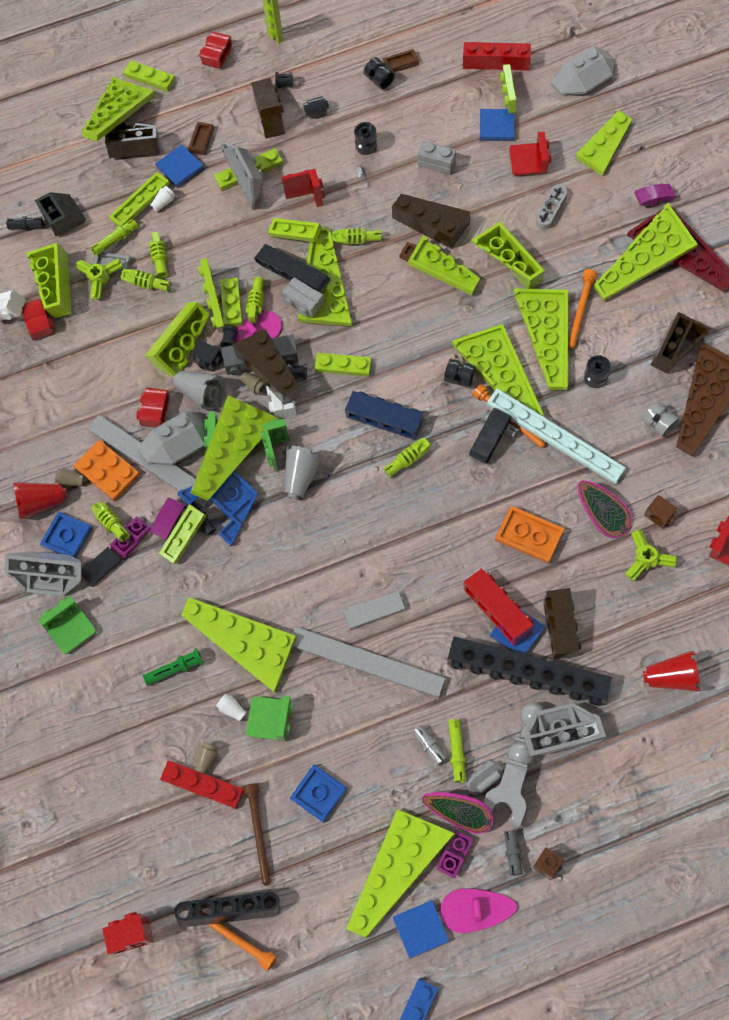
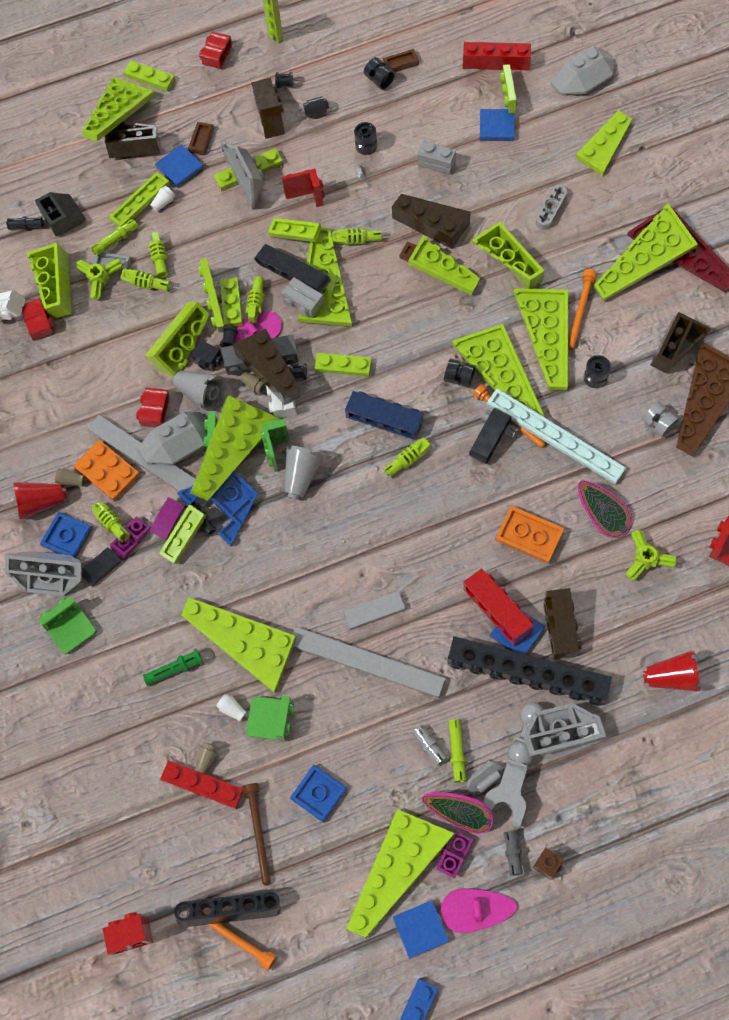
(531, 157): red bracket -> none
(652, 194): magenta slope -> none
(661, 512): reddish brown brick -> none

